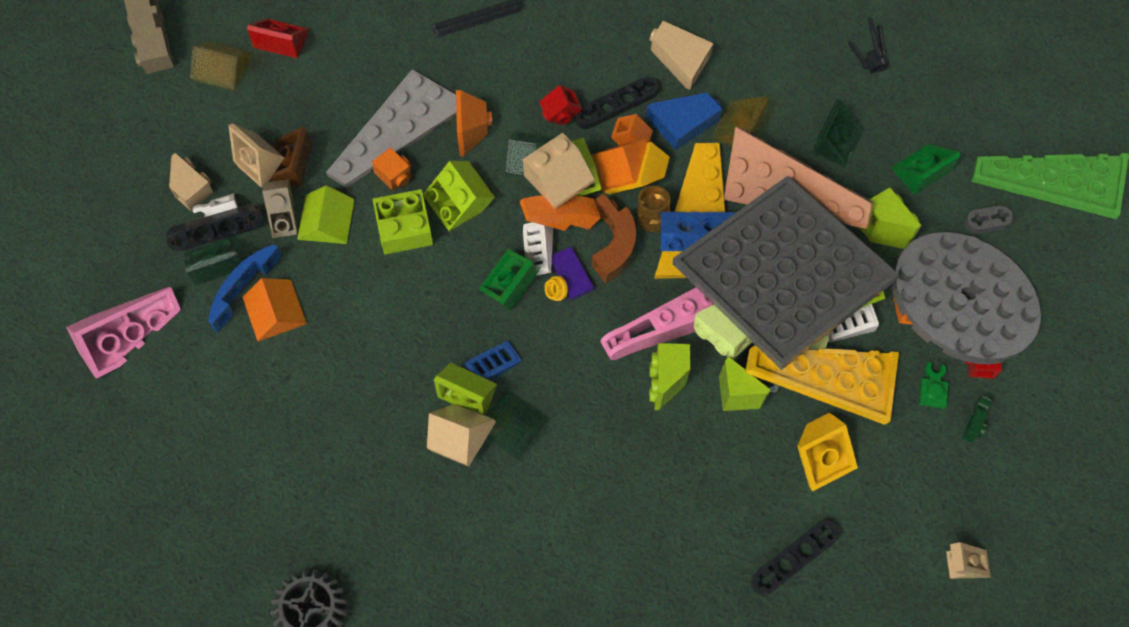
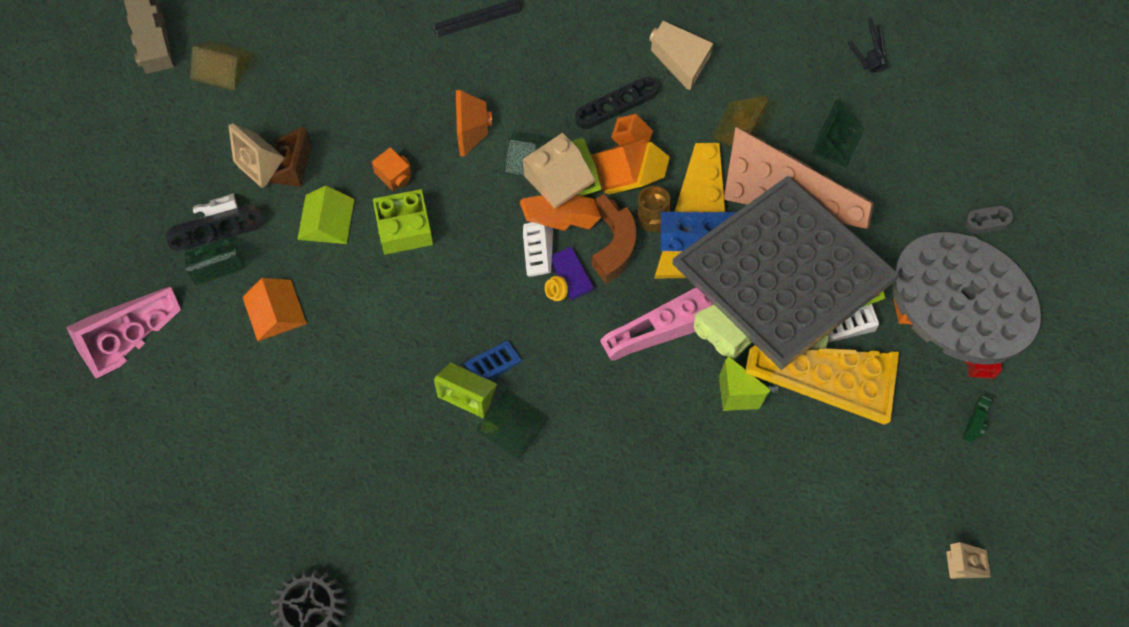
(188, 184): tan slope -> none
(263, 261): blue slope -> none
(277, 37): red slope -> none
(280, 208): dark tan slope -> none
(401, 121): light grey wing -> none
(457, 433): tan slope -> none
(458, 194): lime slope -> none
(509, 279): green slope -> none
(560, 105): red brick -> none
(669, 372): lime slope -> none
(684, 117): blue slope -> none
(795, 558): black beam -> none
(826, 451): yellow slope -> none
(891, 221): lime slope -> none
(925, 166): green slope -> none
(932, 390): green plate -> none
(1072, 181): bright green wing -> none

